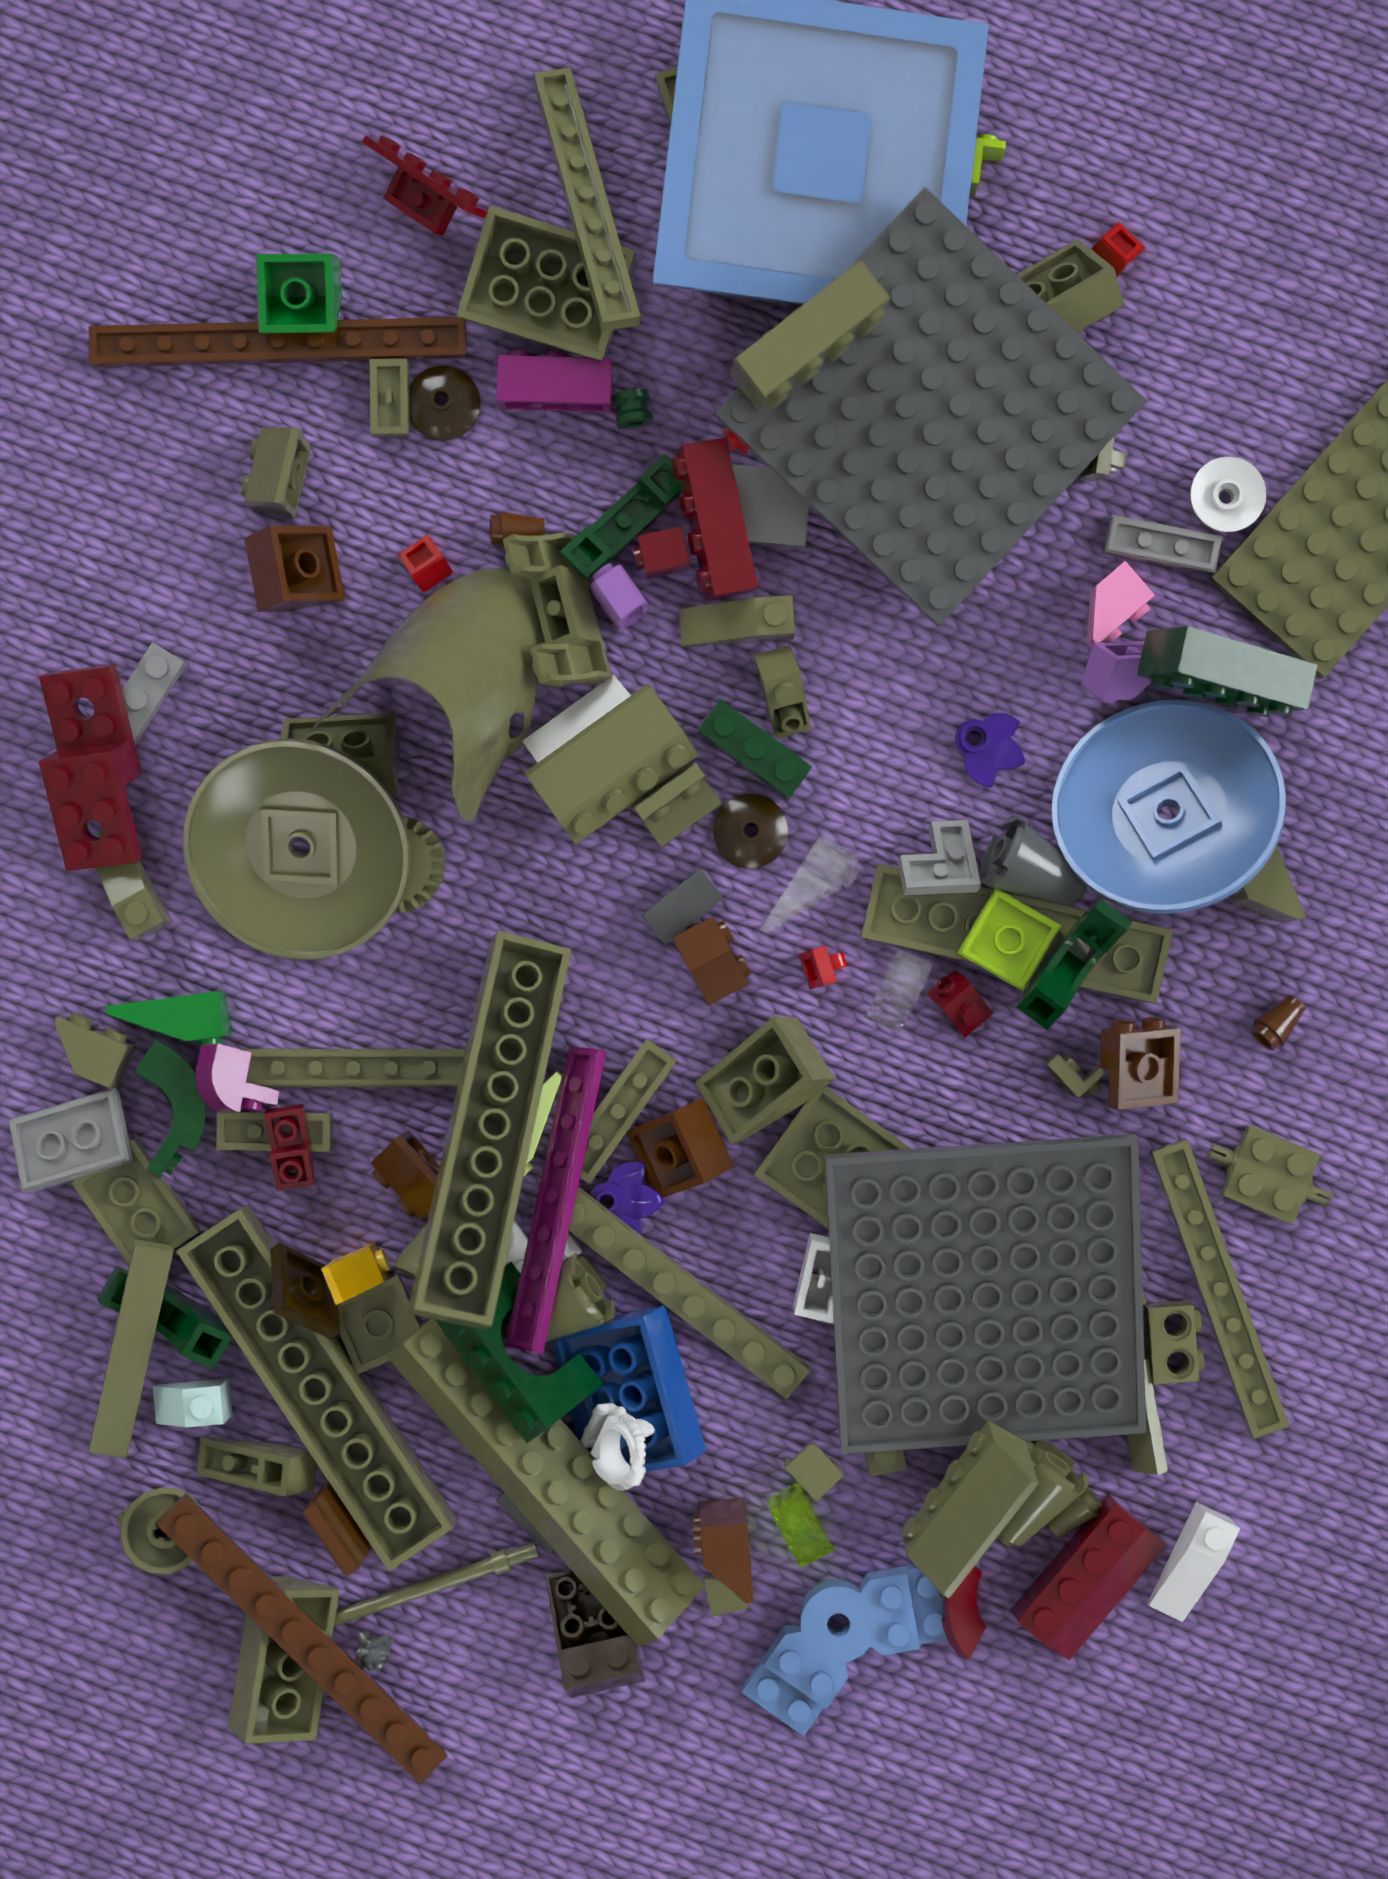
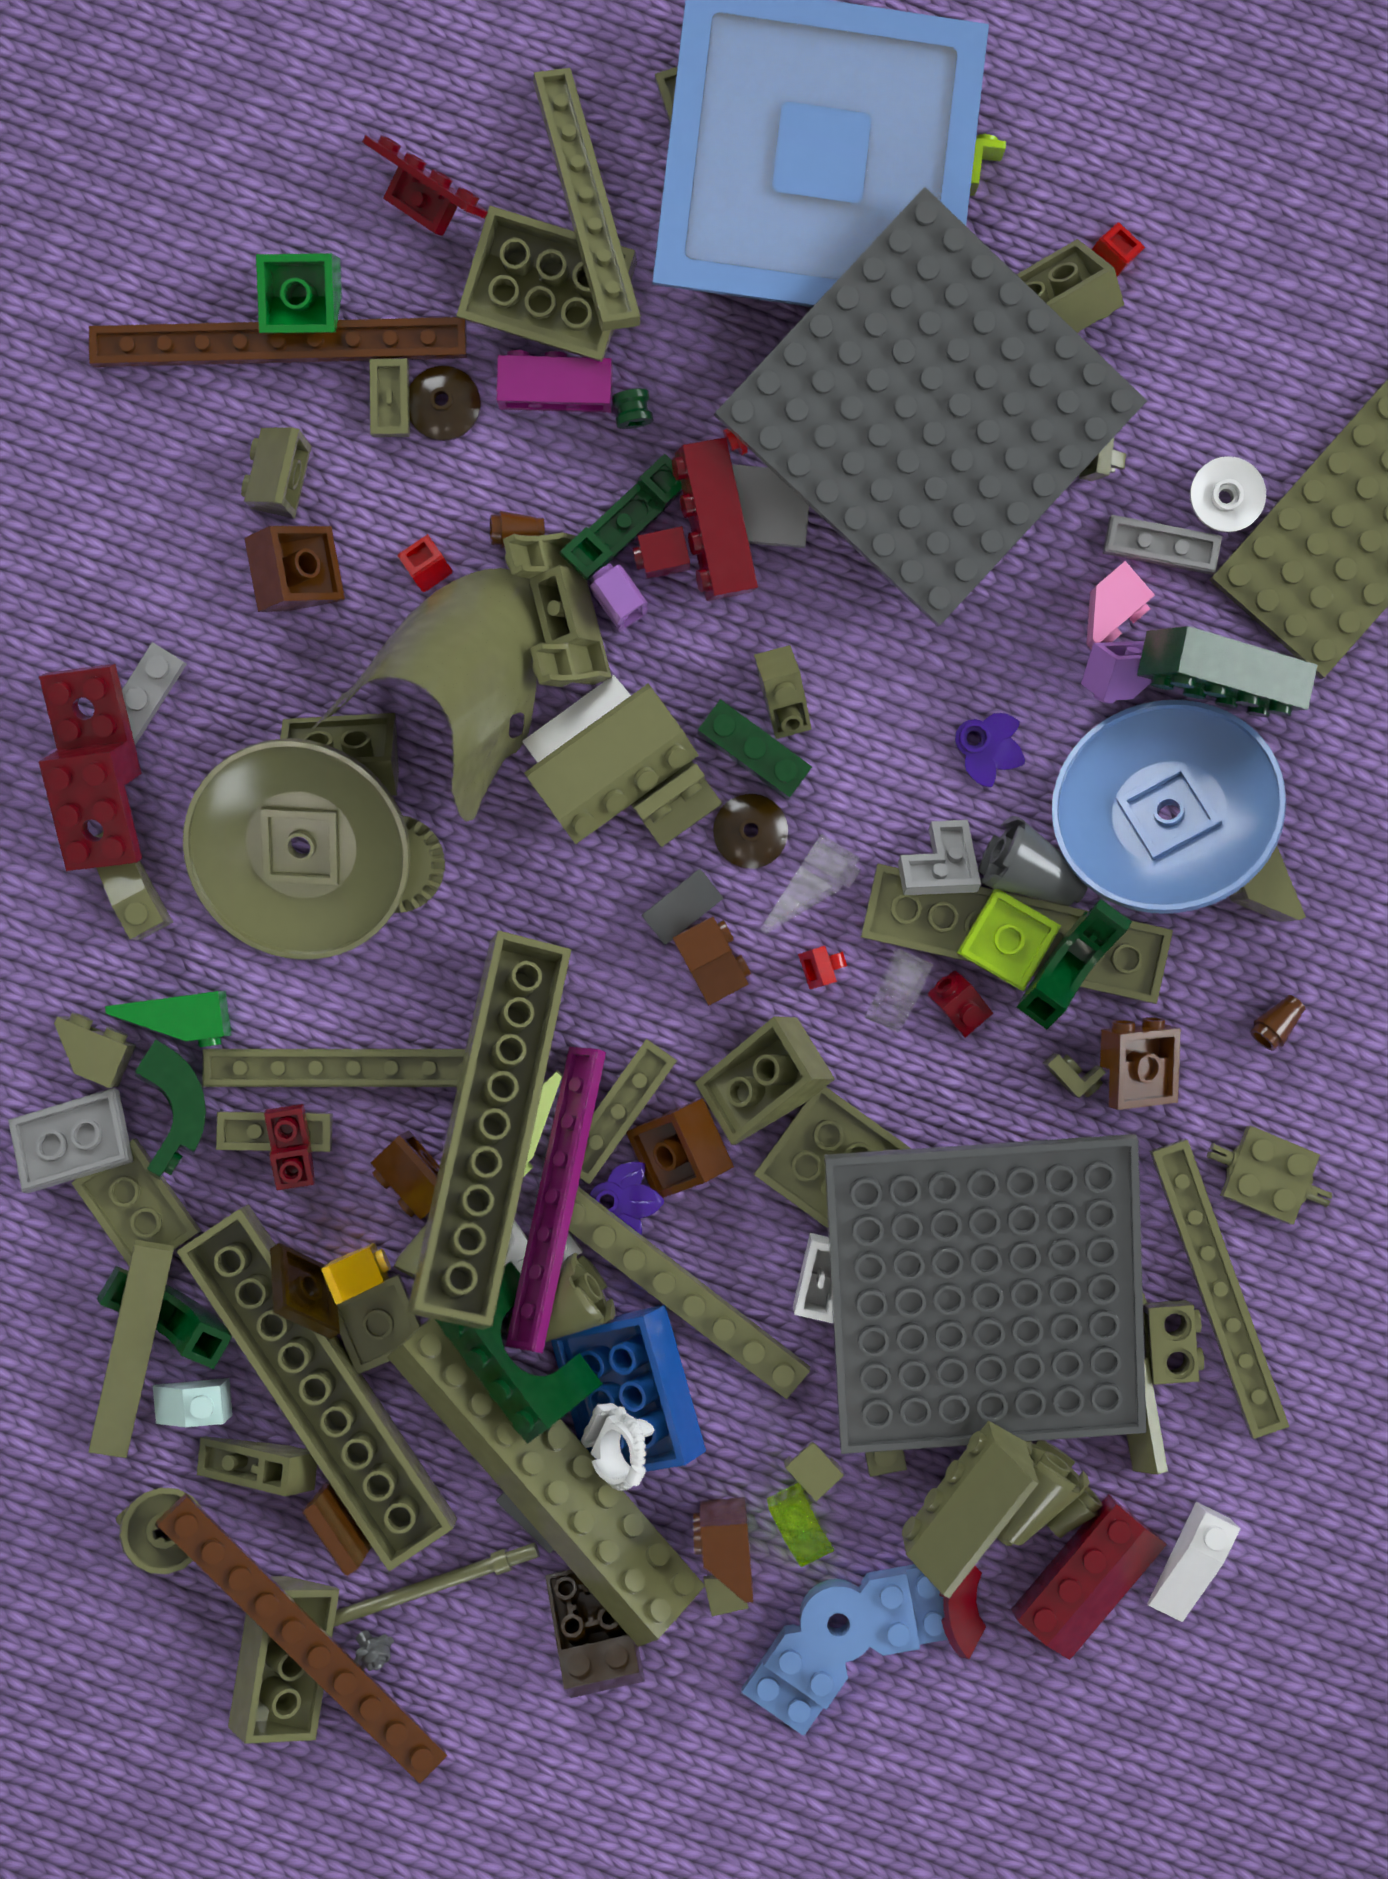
(223, 1084): brick -> none
(738, 621): olive slope -> none
(810, 335): olive brick -> none

